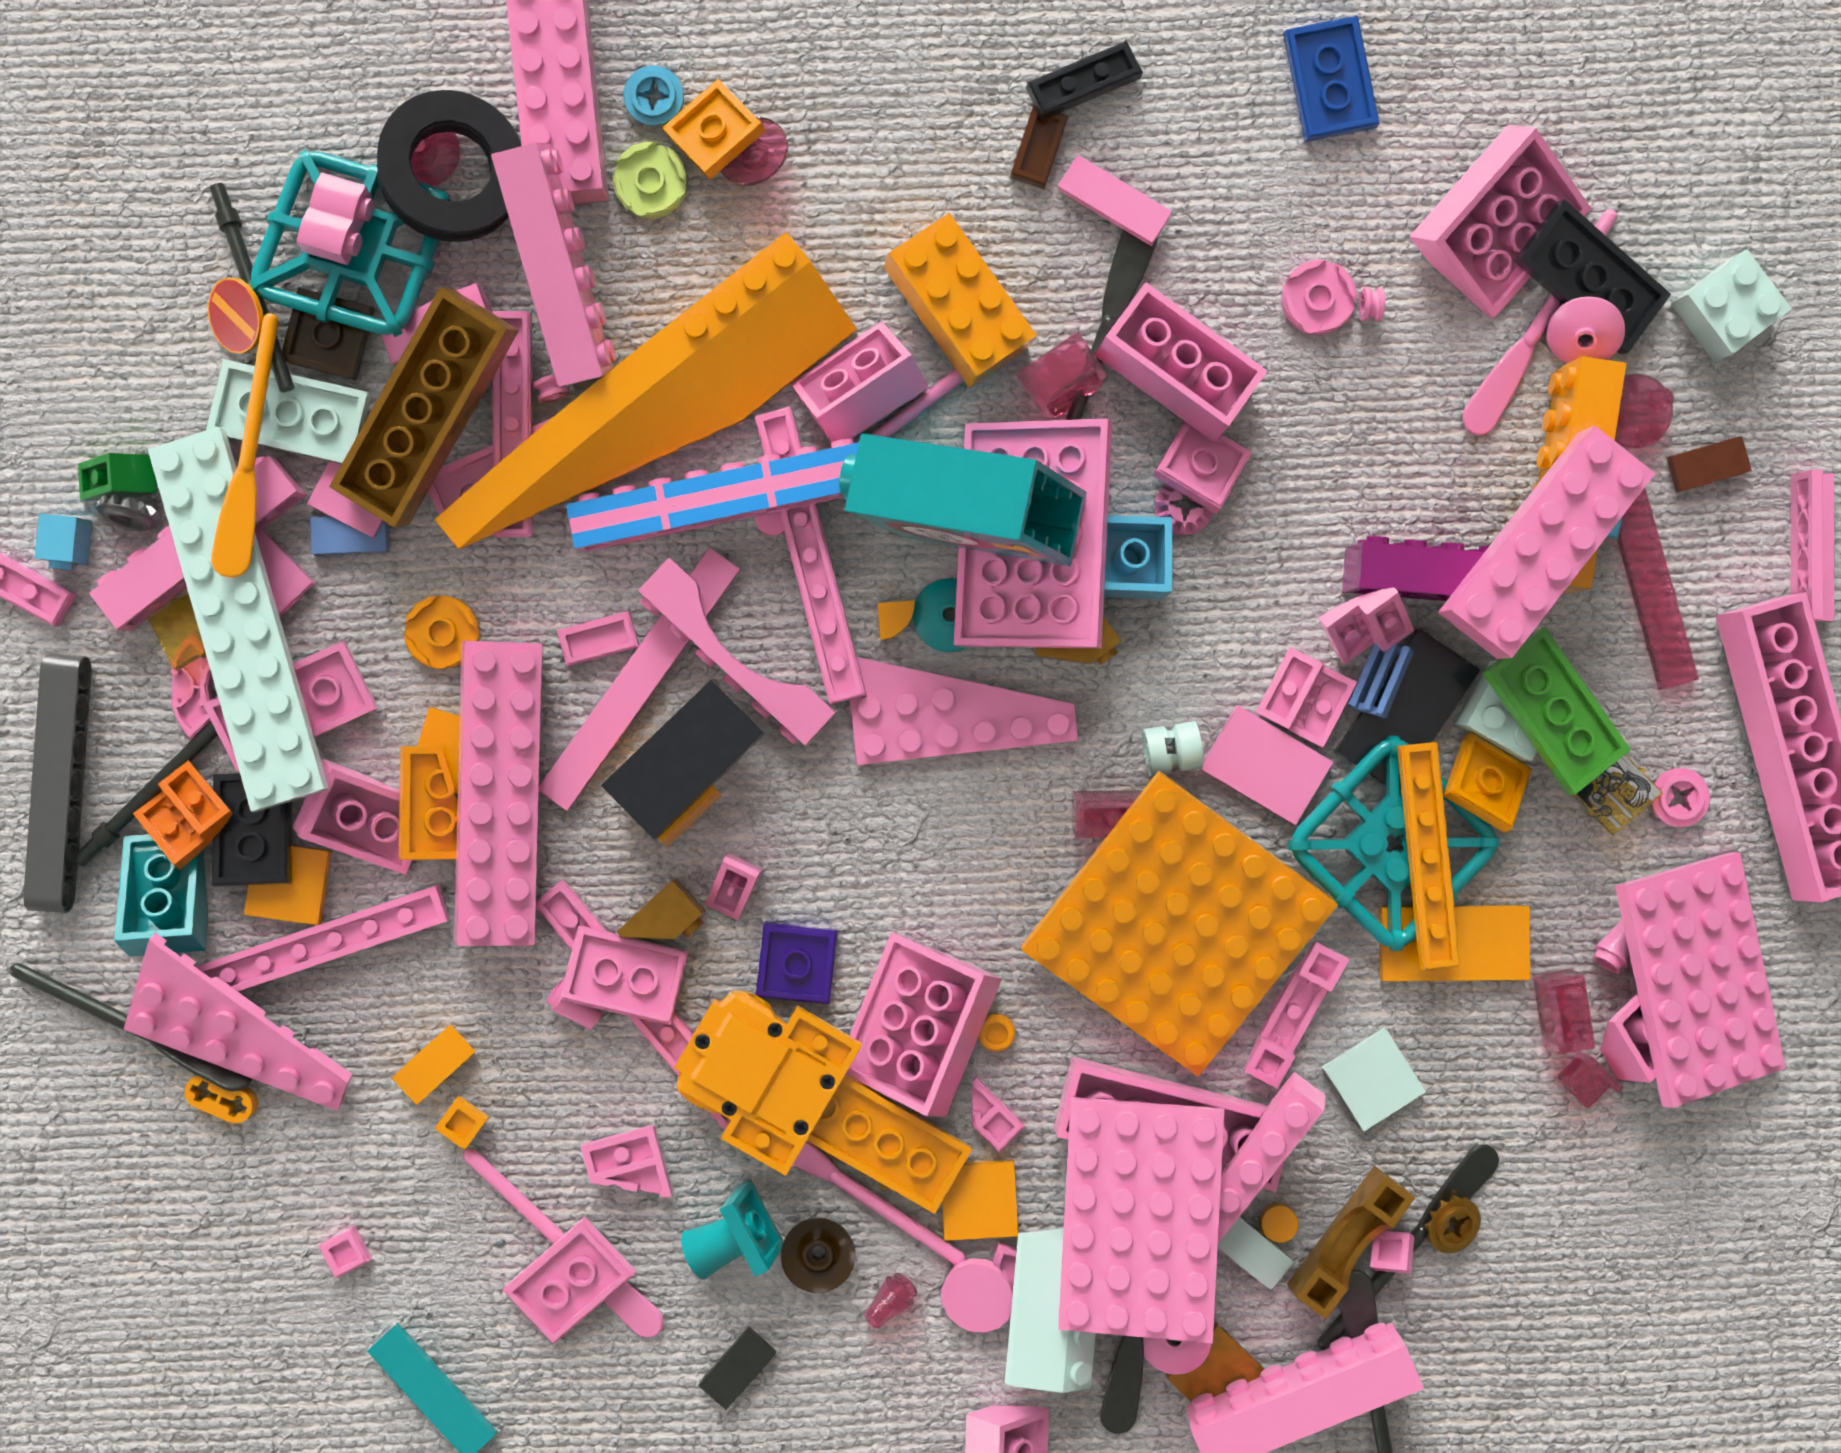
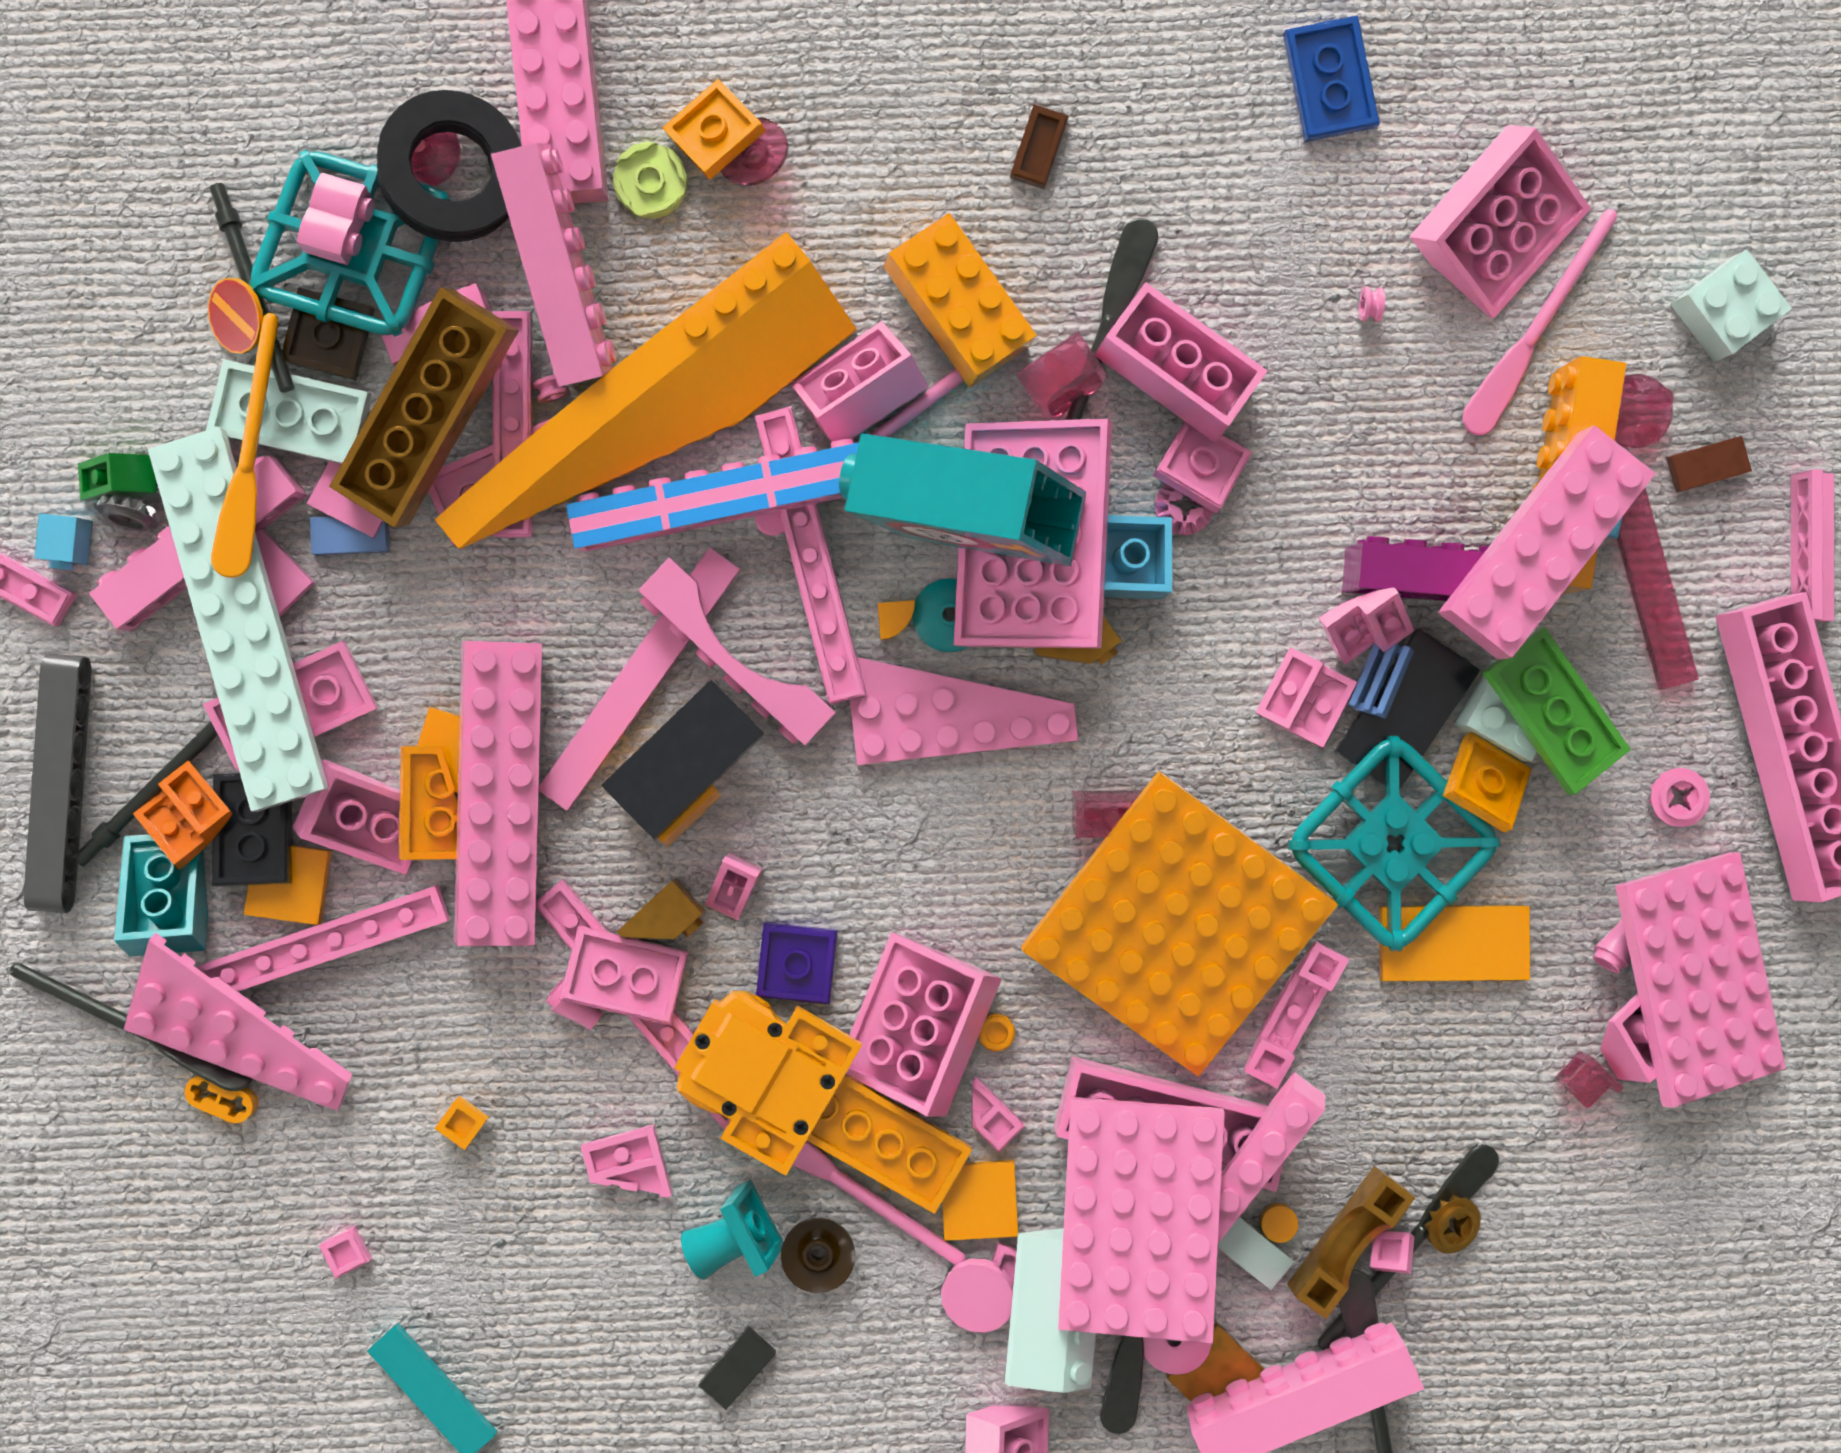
(179, 632): clear yellow piece -> none
(189, 692): bright pink tile -> none
(433, 1064): light orange slope -> none
(437, 629): light orange tile -> none
(569, 1280): bright pink tile -> none
(598, 639): bright pink tile -> none
(626, 1301): bright pink piece -> none
(642, 83): medium azure gear -> none
(891, 1299): clear pink cone -> none
(1084, 80): black tile -> none
(1114, 200): bright pink tile -> none
(1185, 746): light aqua wheel -> none
(1266, 765): bright pink tile -> none
(1318, 297): bright pink tile -> none
(1373, 1079): light aqua tile -> none
(1428, 856): light orange tile -> none
(1563, 1011): clear pink brick -> none
(1580, 261): black plate -> none
(1581, 317): bright pink dish -> none
(1618, 795): piece -> none

